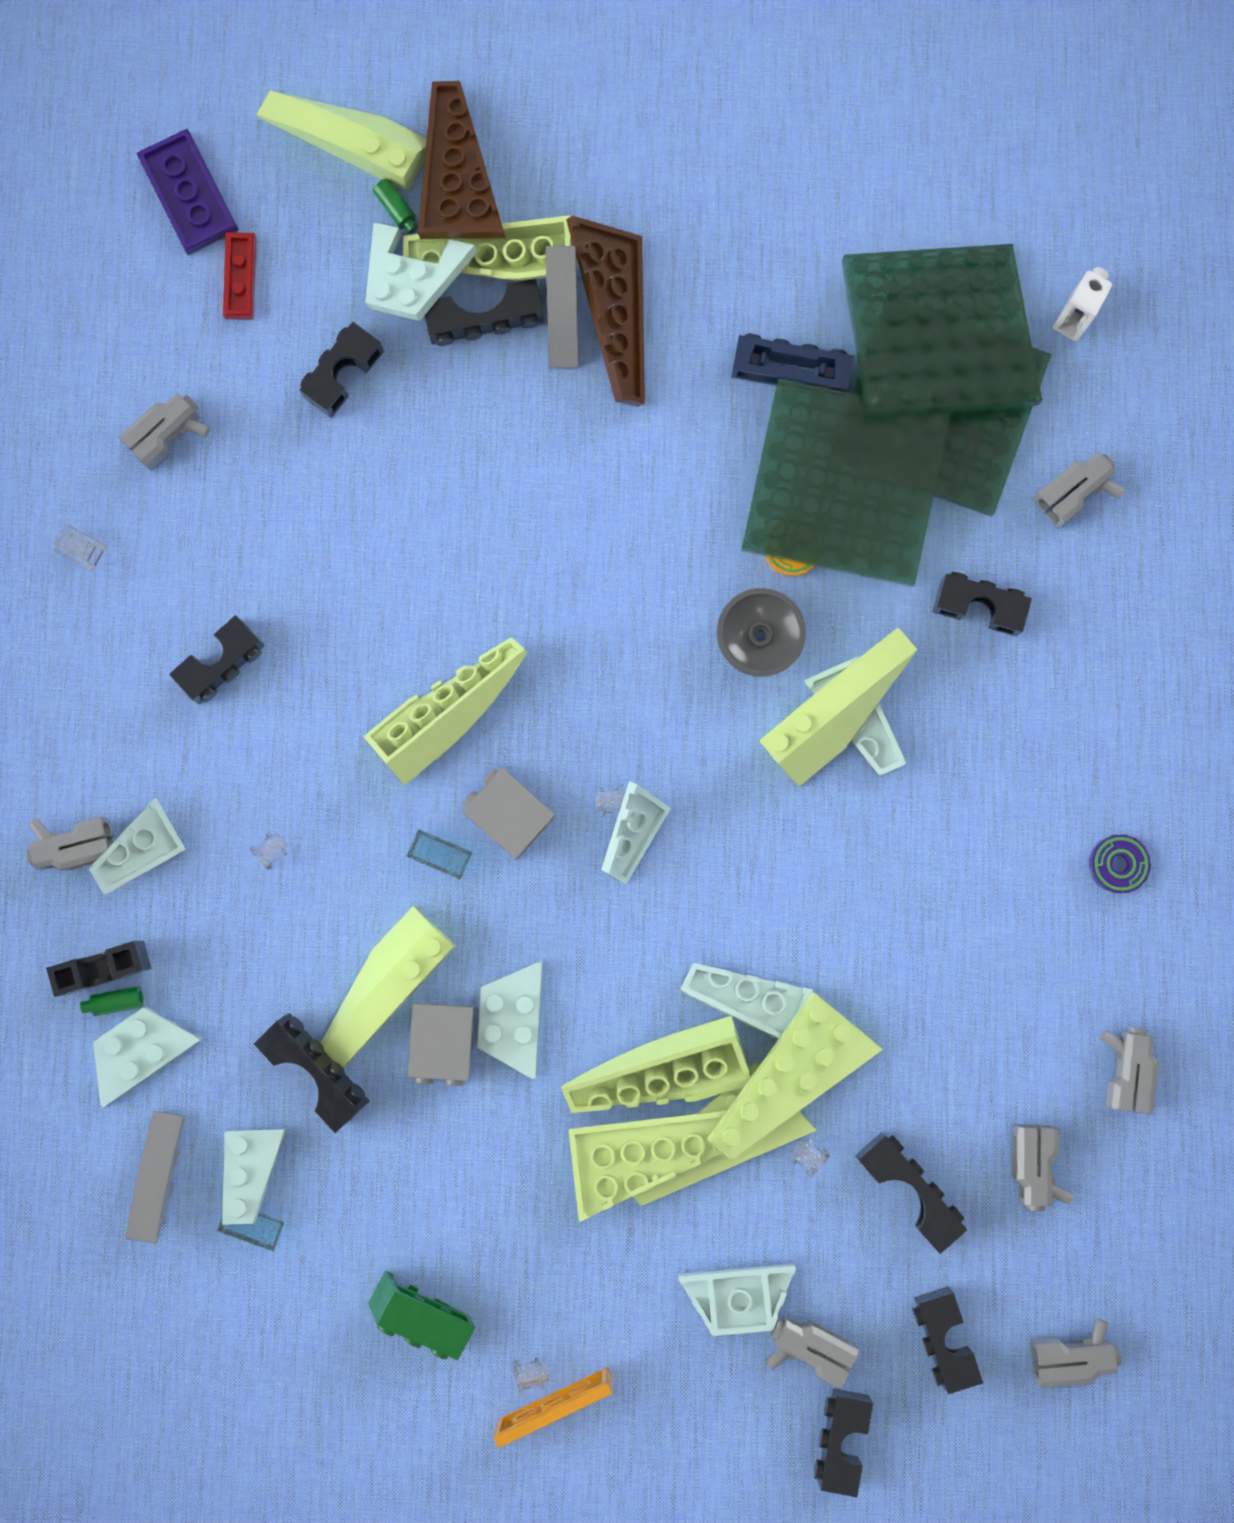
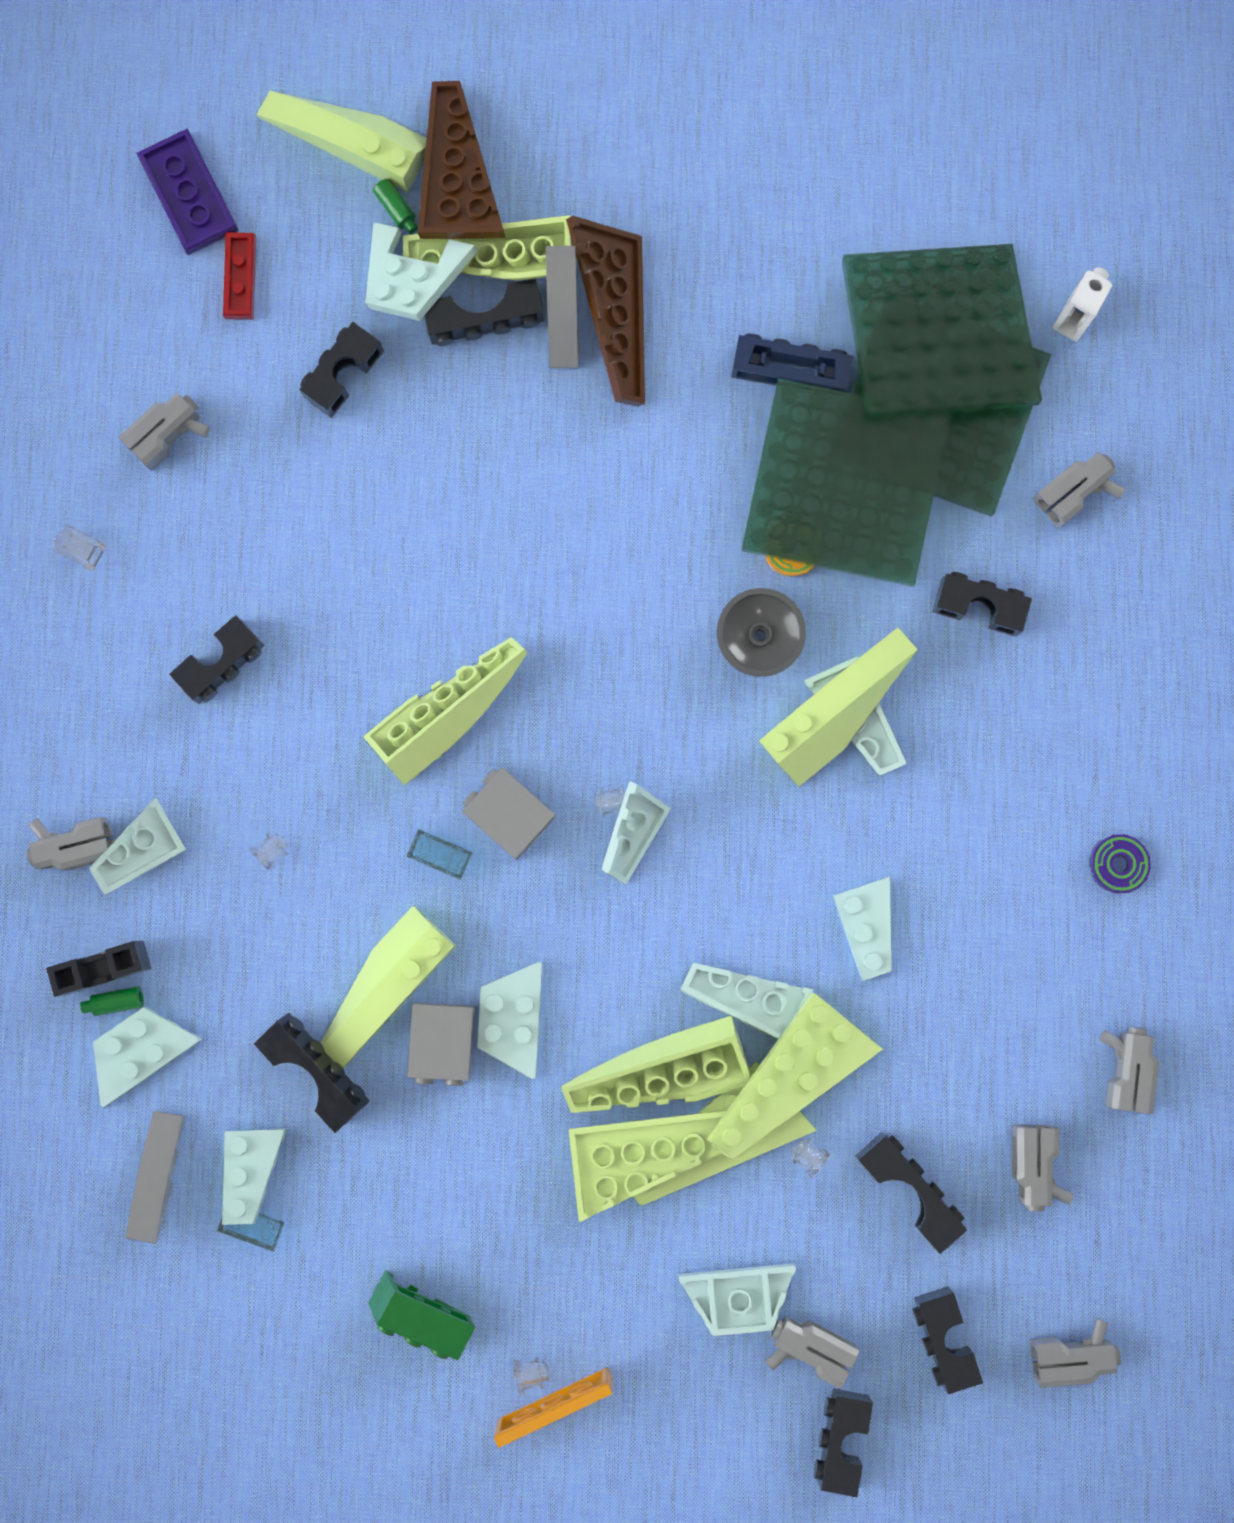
(867, 925): none -> light aqua wing

